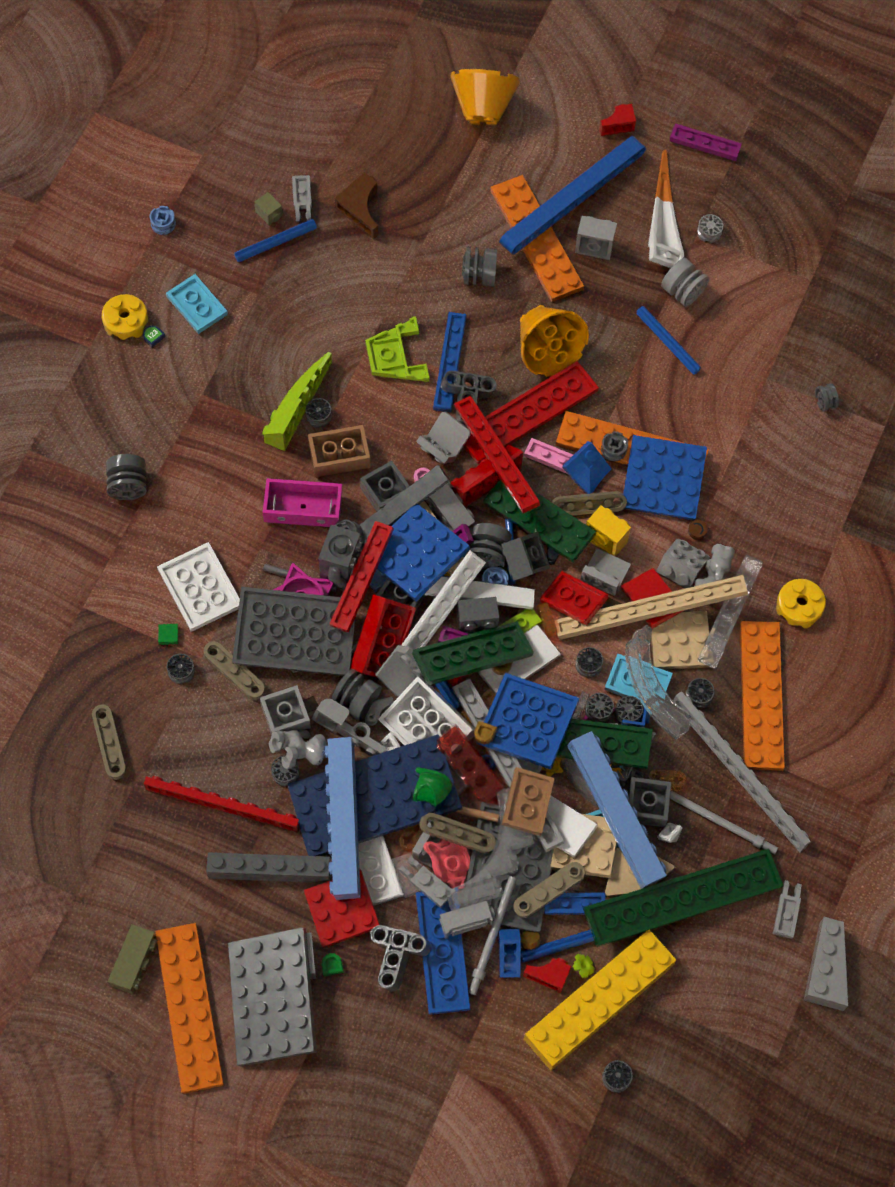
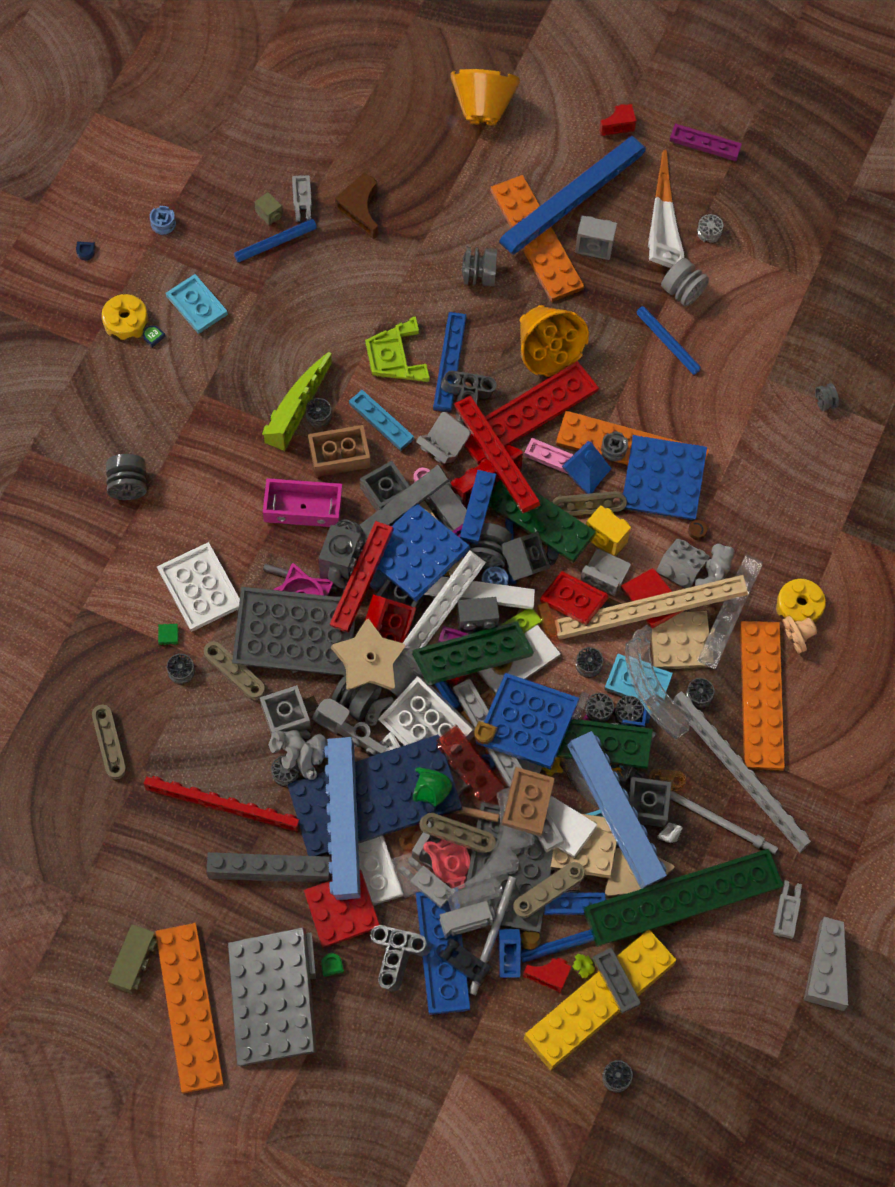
(85, 250): none -> dark blue tile
(304, 762): none -> light grey arm
(357, 665): none -> tan plate
(381, 420): none -> dark azure plate
(465, 962): none -> black plate
(477, 506): none -> blue plate
(616, 980): none -> dark grey plate
(799, 632): none -> light nougat plate

